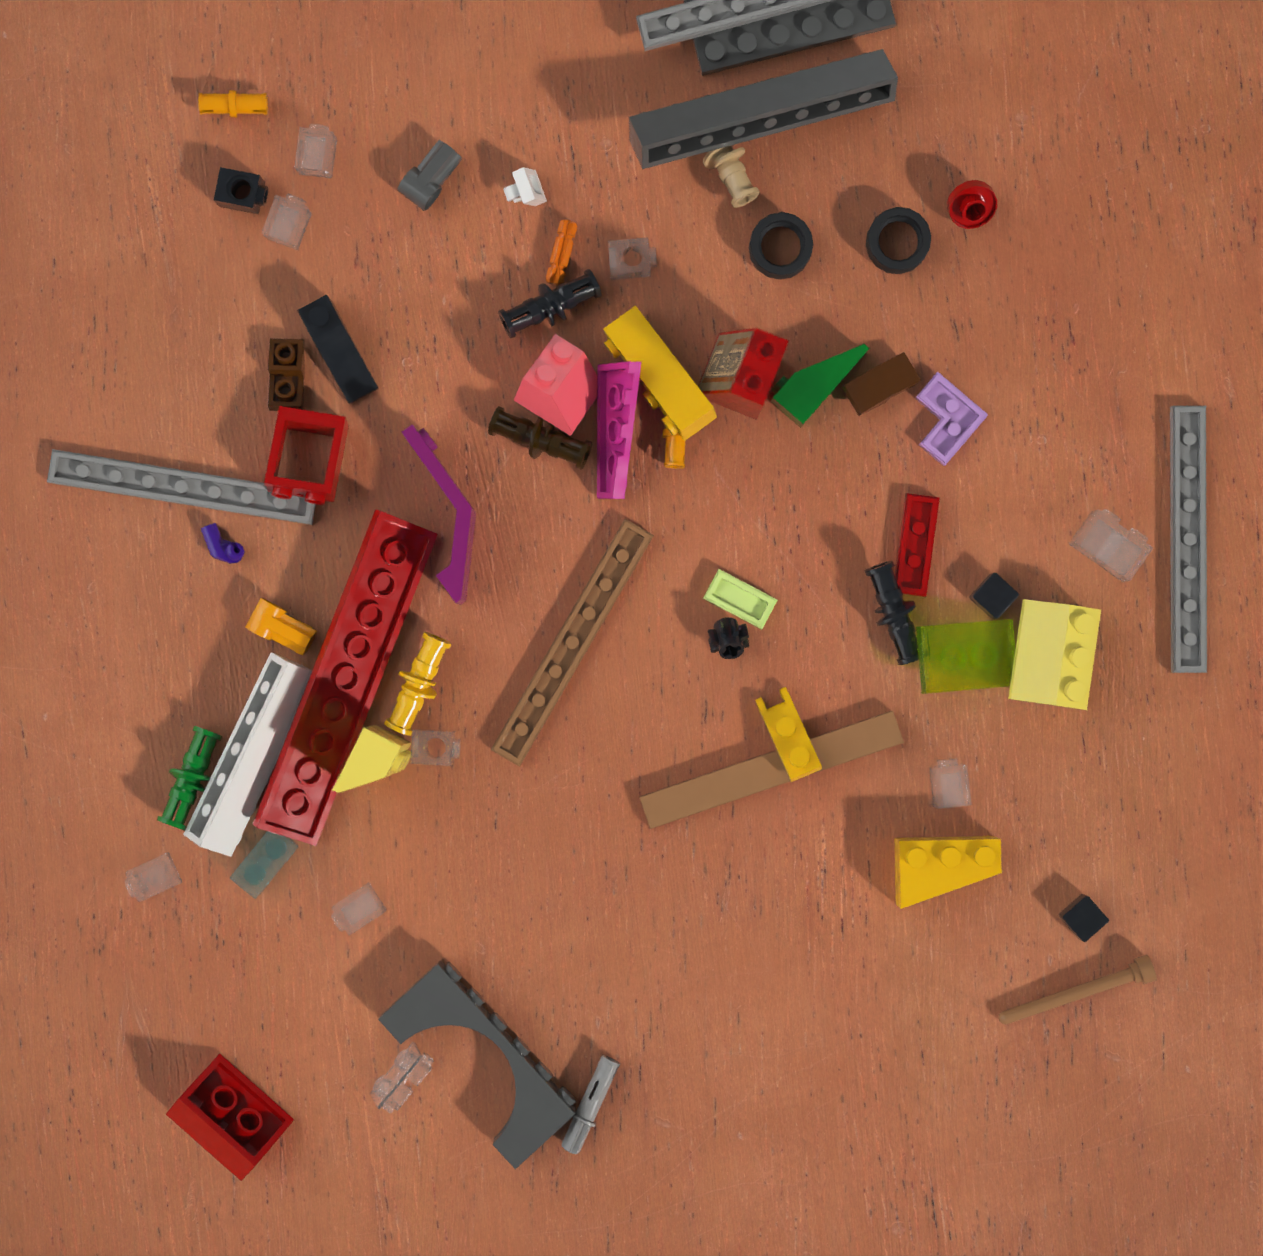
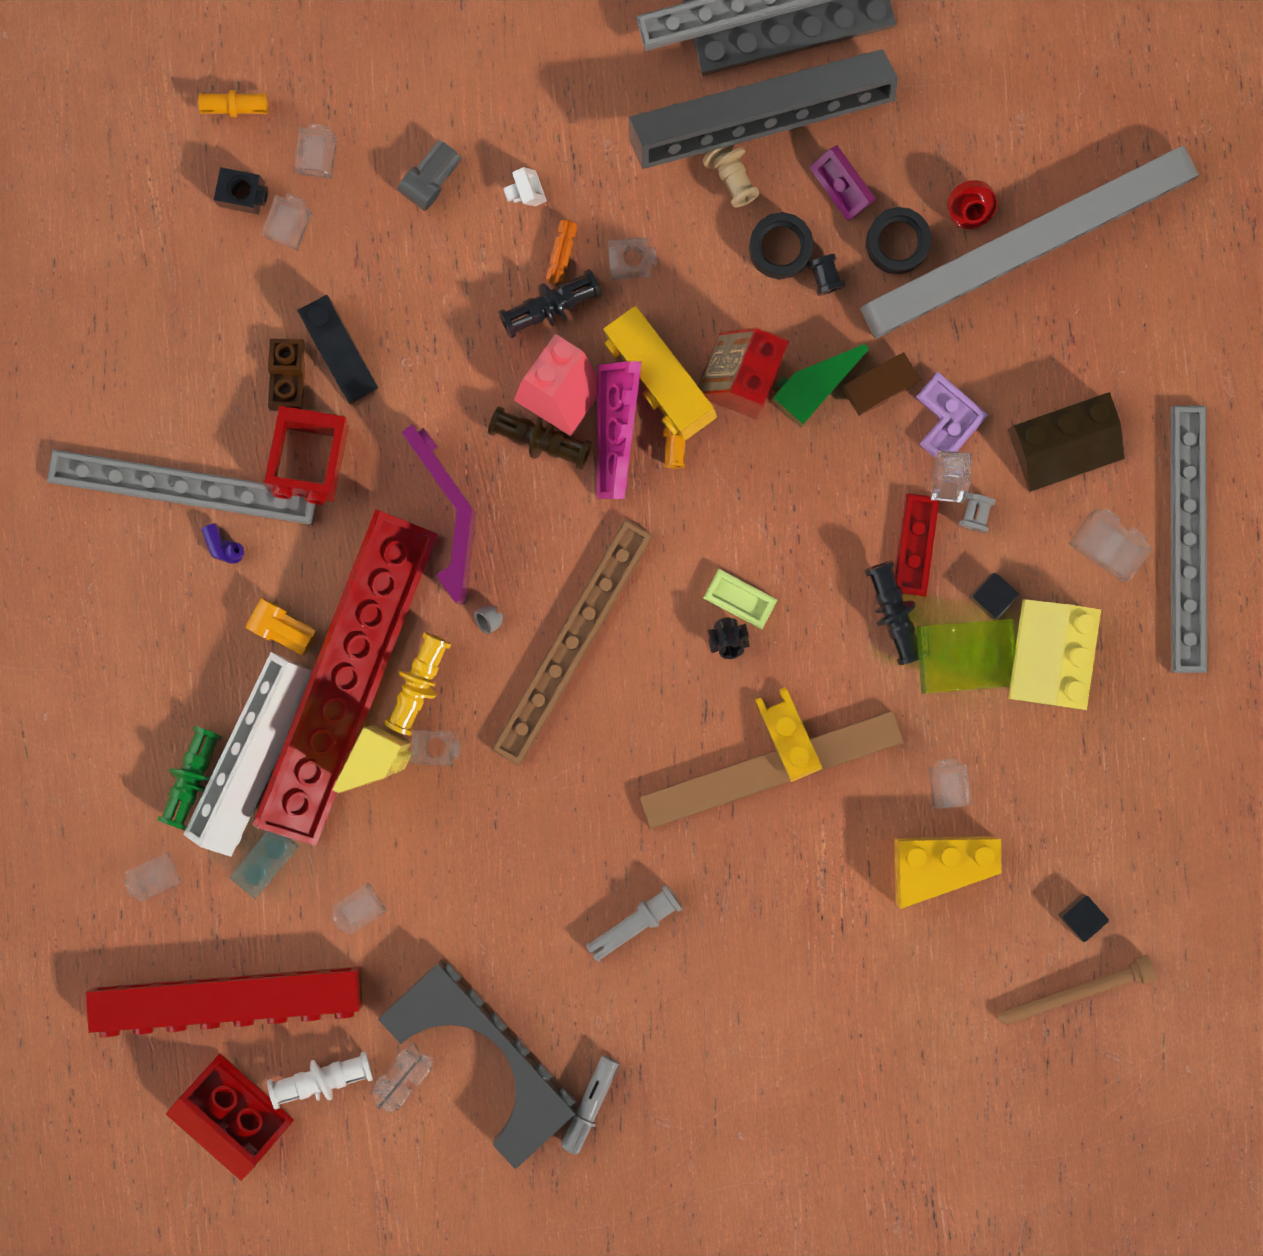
(224, 1000): none -> red brick
(319, 1080): none -> white piece
(488, 619): none -> light grey hinge
(647, 915): none -> light grey pin
(826, 274): none -> black bush
(842, 183): none -> magenta plate
(951, 476): none -> clear brick
(979, 524): none -> light grey bush
(1029, 241): none -> light grey beam
(1068, 441): none -> dark brown slope

